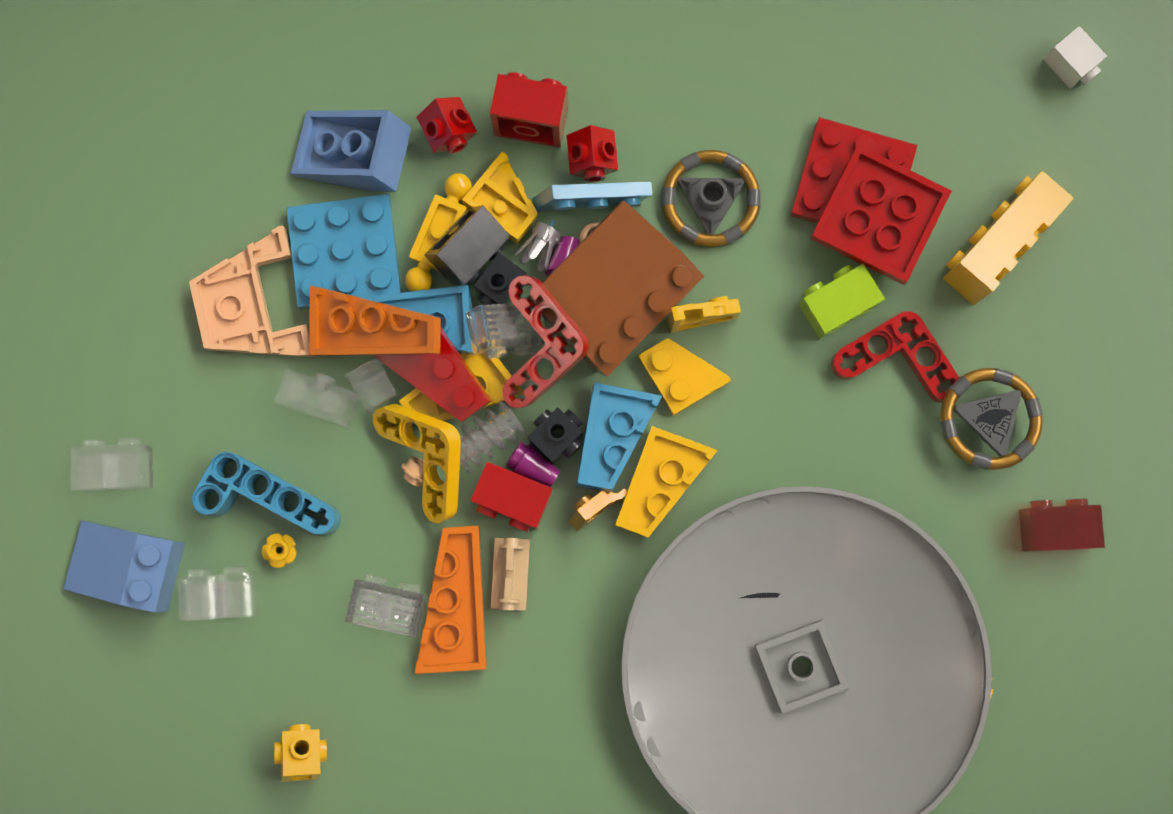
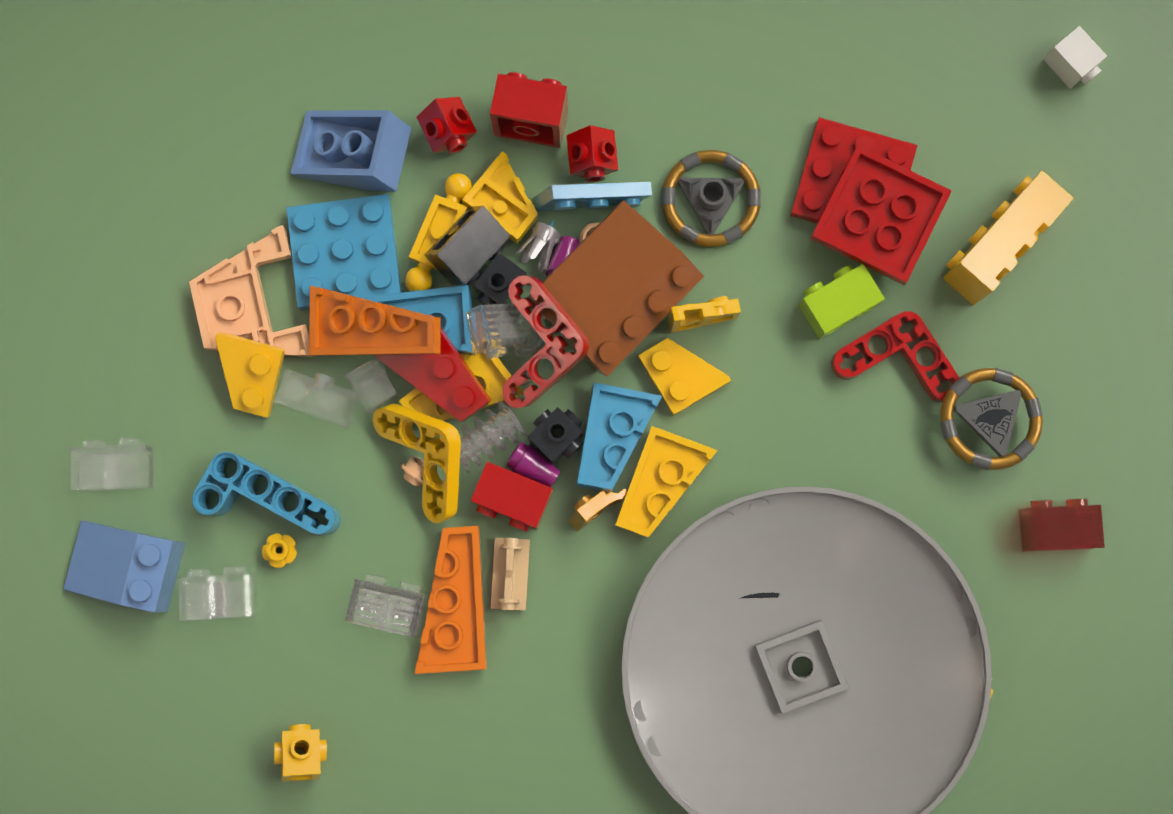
(250, 372): none -> yellow wing

